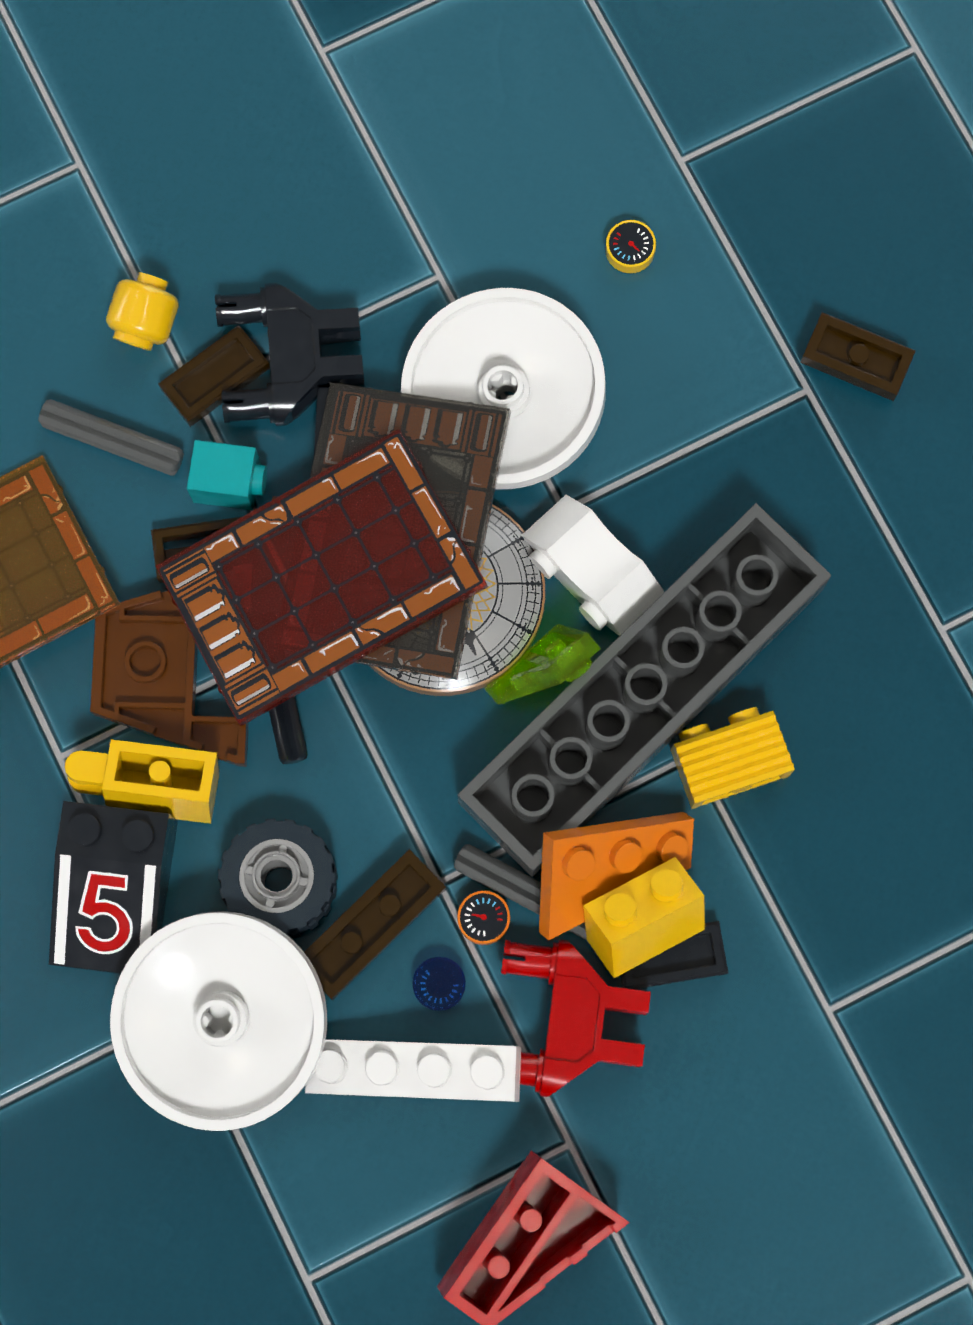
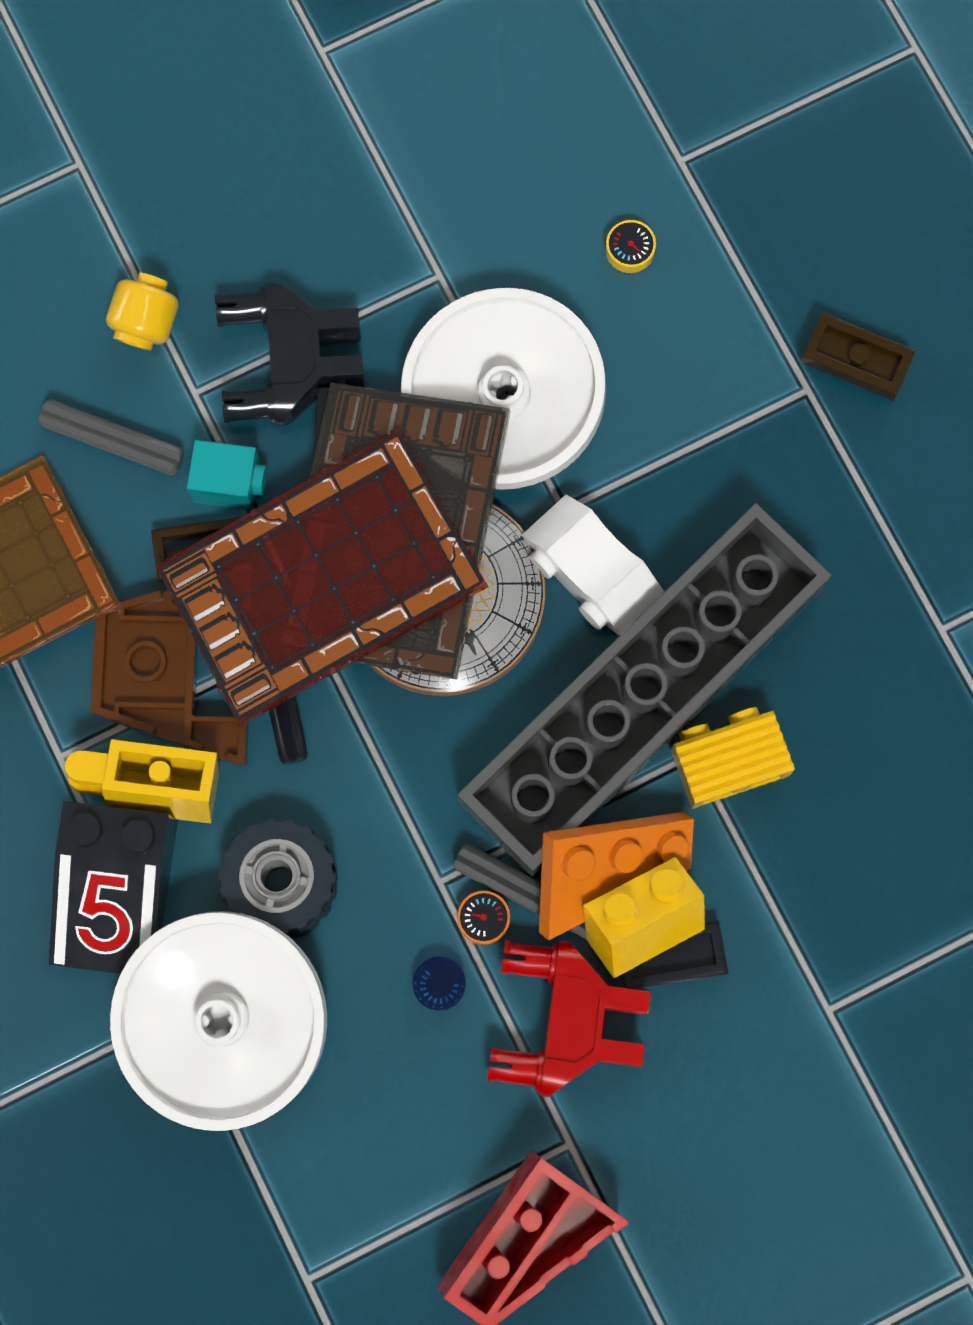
(224, 365): dark brown tile -> none
(373, 923): dark brown plate -> none
(418, 1070): white plate -> none
(556, 657): clear neon green wing -> none

